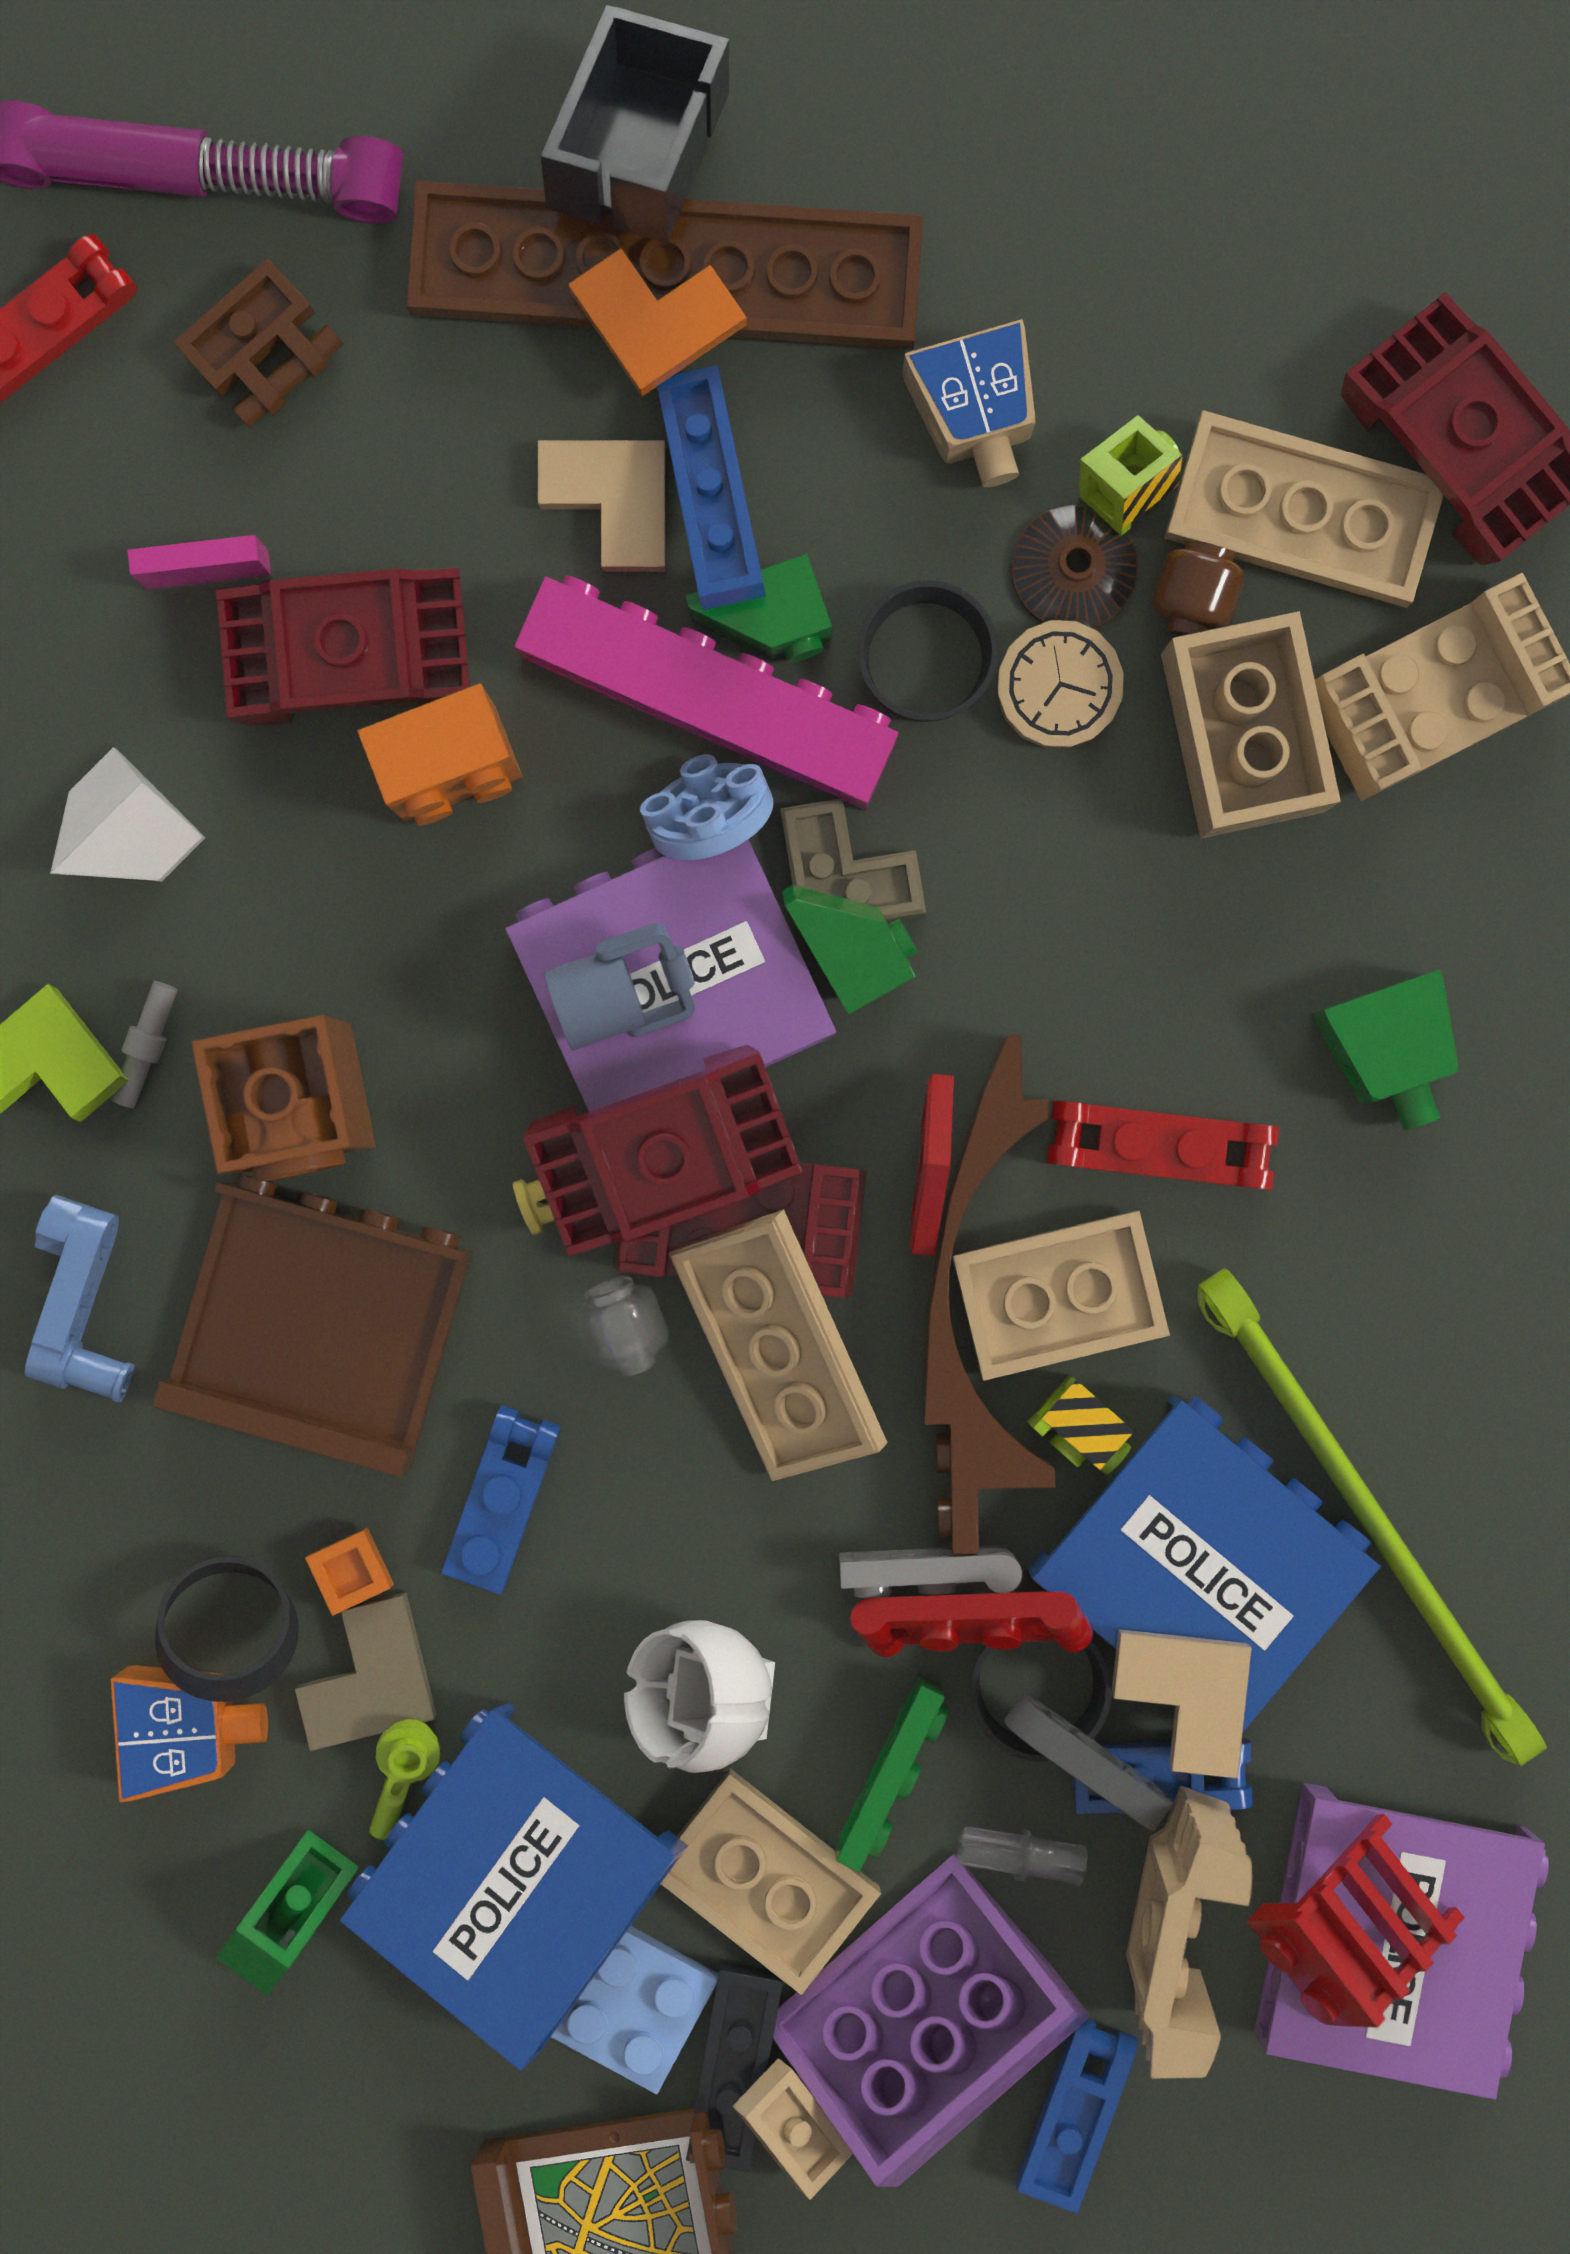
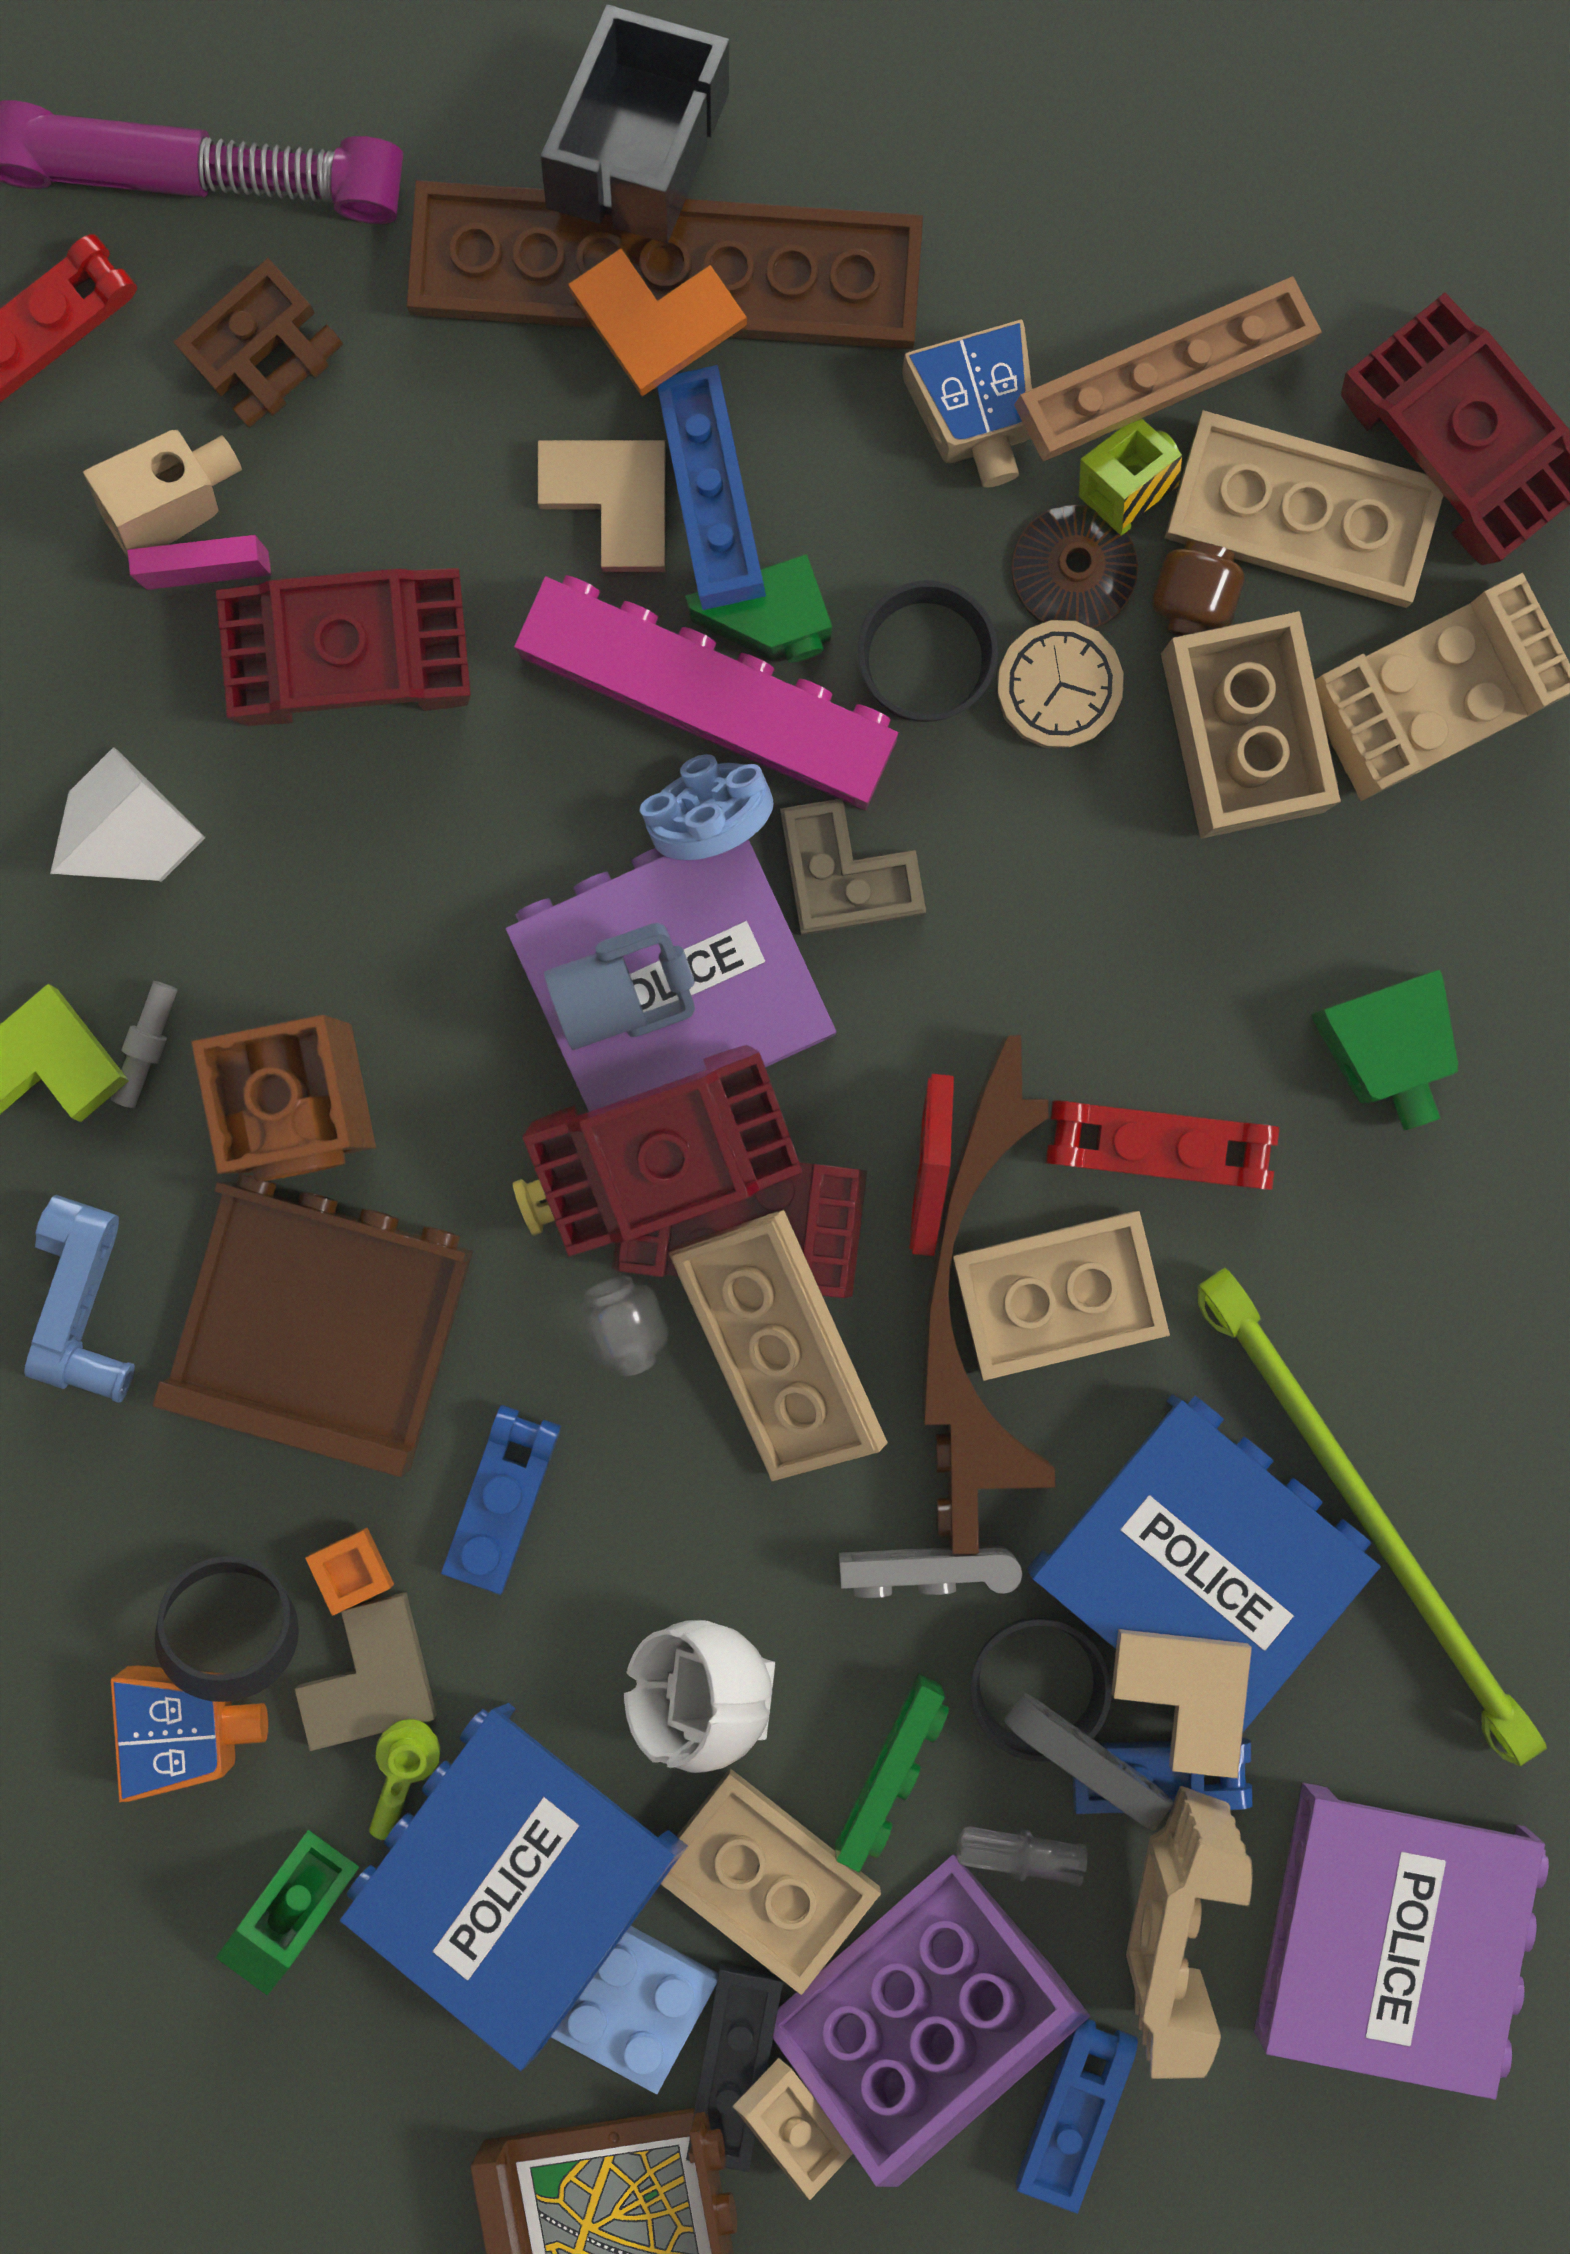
(160, 488): none -> tan torso
(441, 756): orange brick -> none
(852, 944): green slope -> none
(990, 1619): red plate -> none
(1083, 1427): brick -> none
(1167, 368): none -> medium nougat plate
(1329, 1953): red plate -> none

